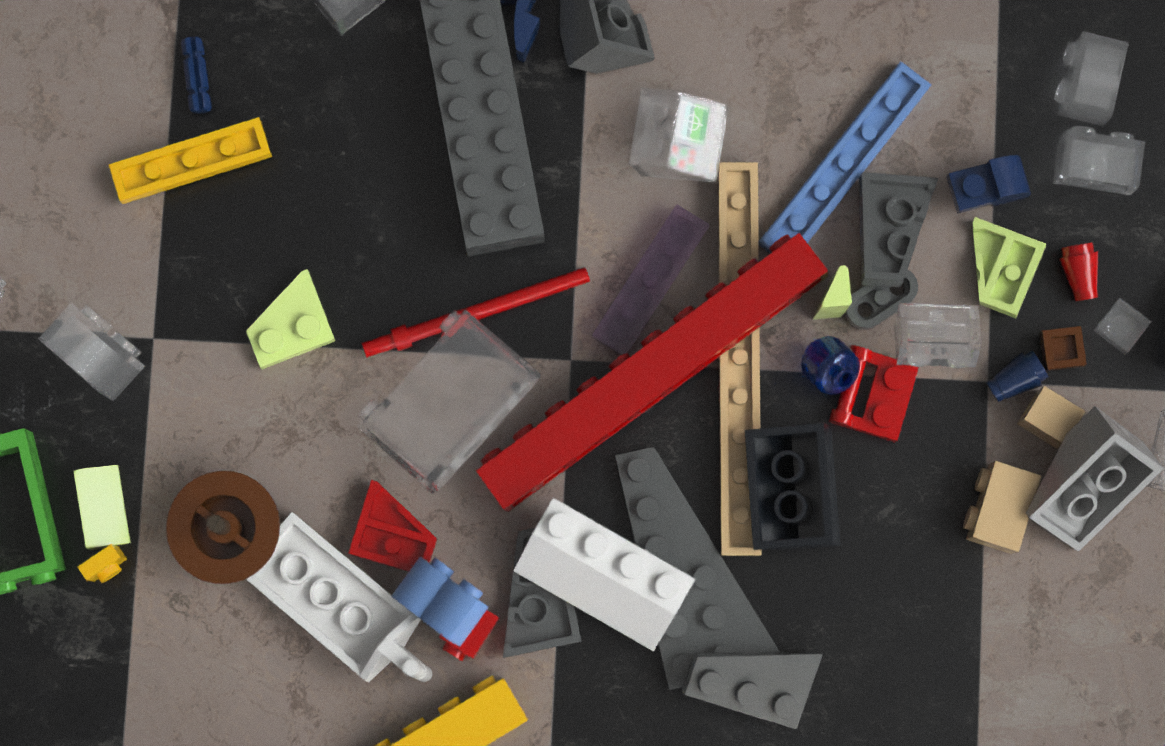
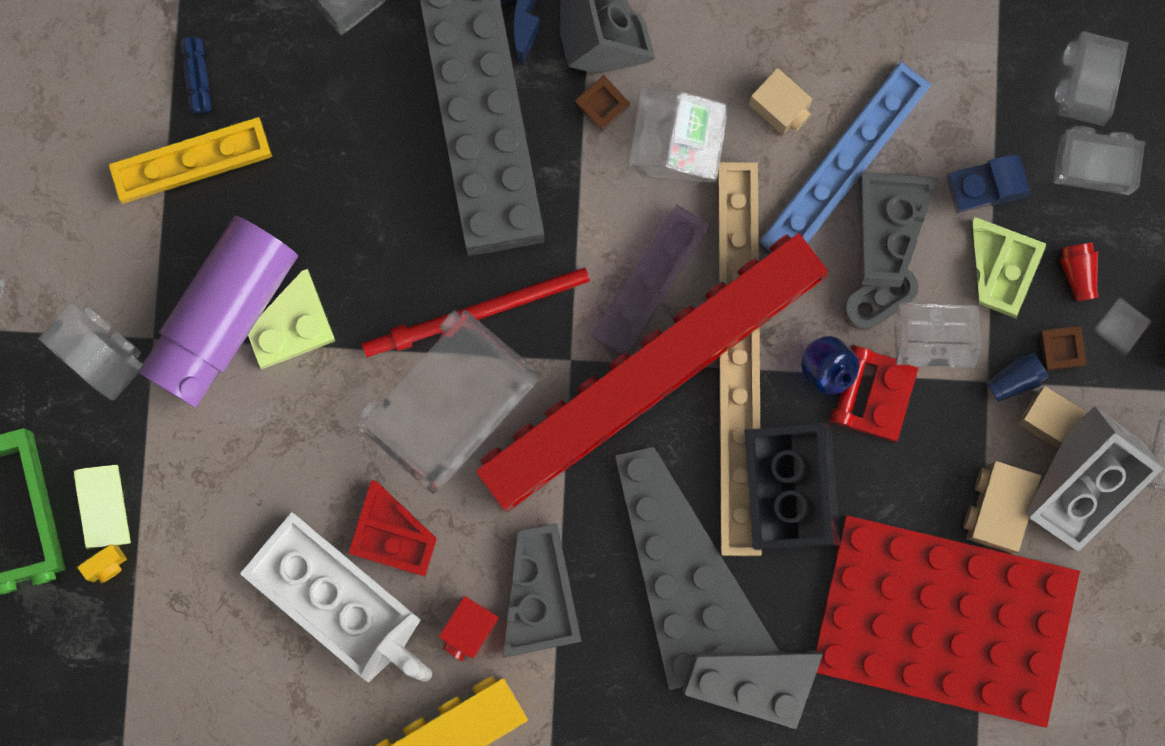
(218, 310): none -> medium lavender piece
(223, 527): reddish brown piece -> none
(440, 601): medium blue brick -> none
(602, 103): none -> reddish brown plate
(603, 574): white slope -> none
(781, 103): none -> tan brick
(836, 297): yellowish green slope -> none
(946, 621): none -> red plate

